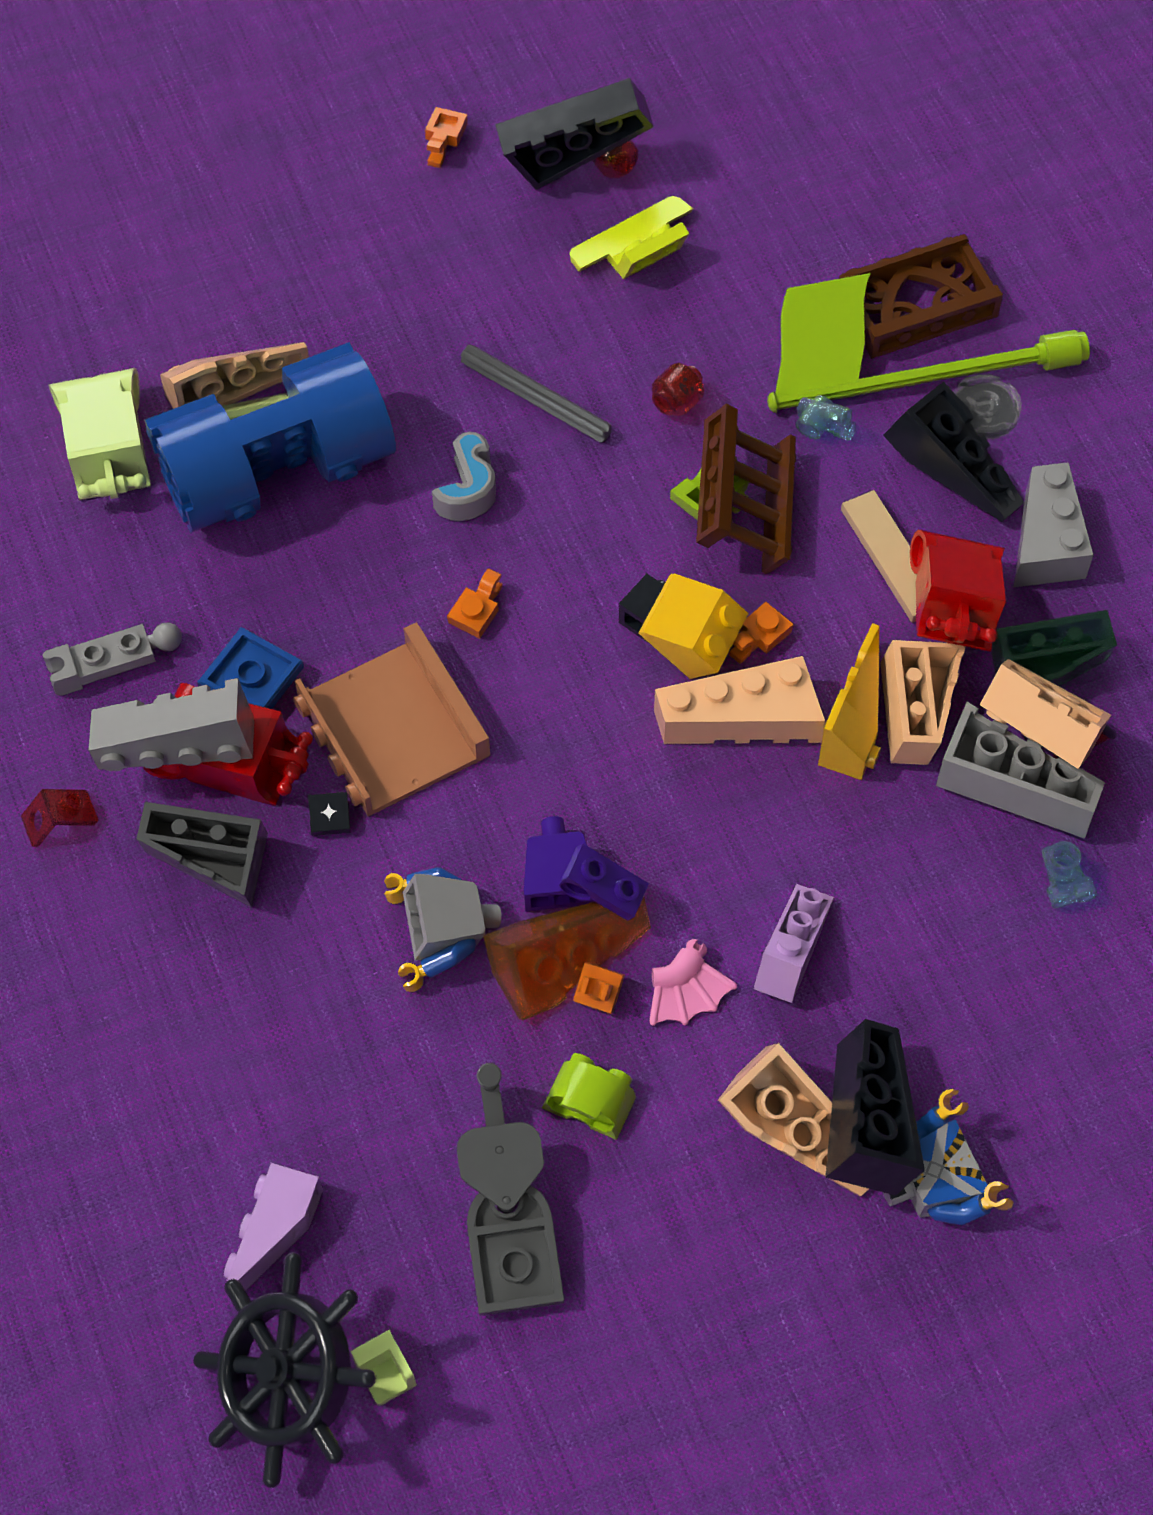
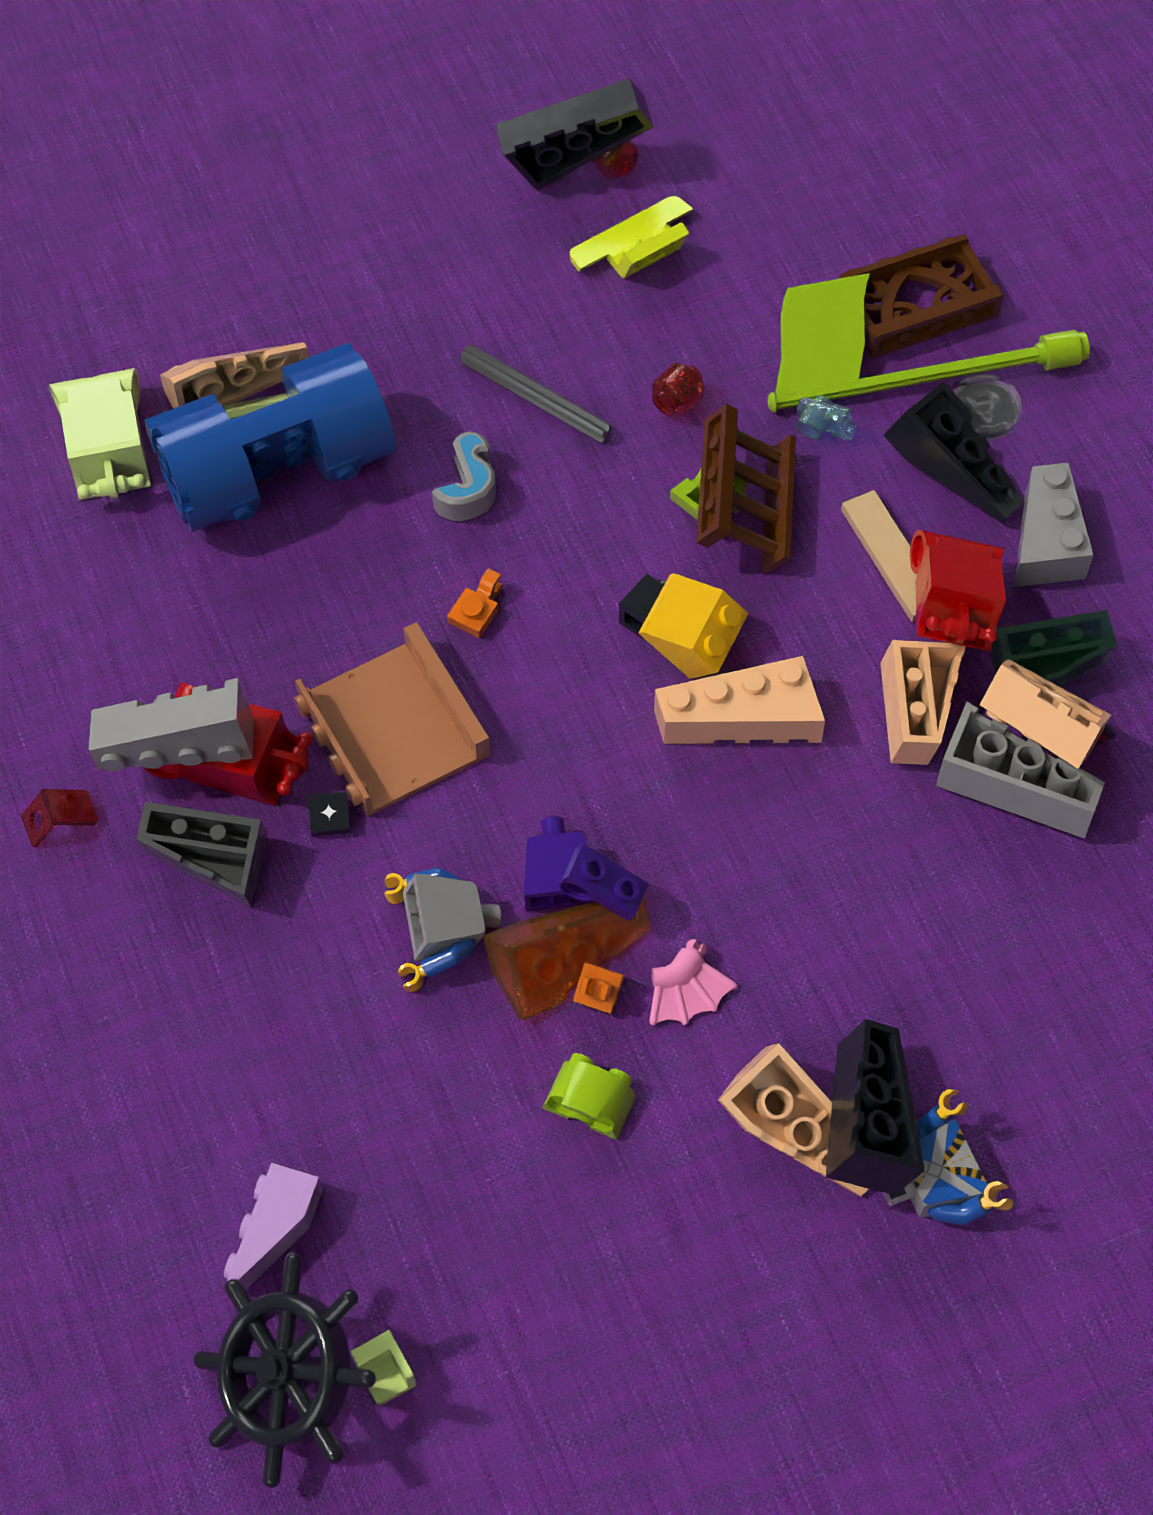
(107, 656): light grey plate -> none
(258, 664): blue plate -> none
(442, 130): orange plate -> none
(514, 1251): dark grey plate -> none
(761, 629): orange plate -> none
(793, 943): lavender slope -> none
(853, 721): yellow wedge -> none
(1066, 875): clear light blue plate -> none

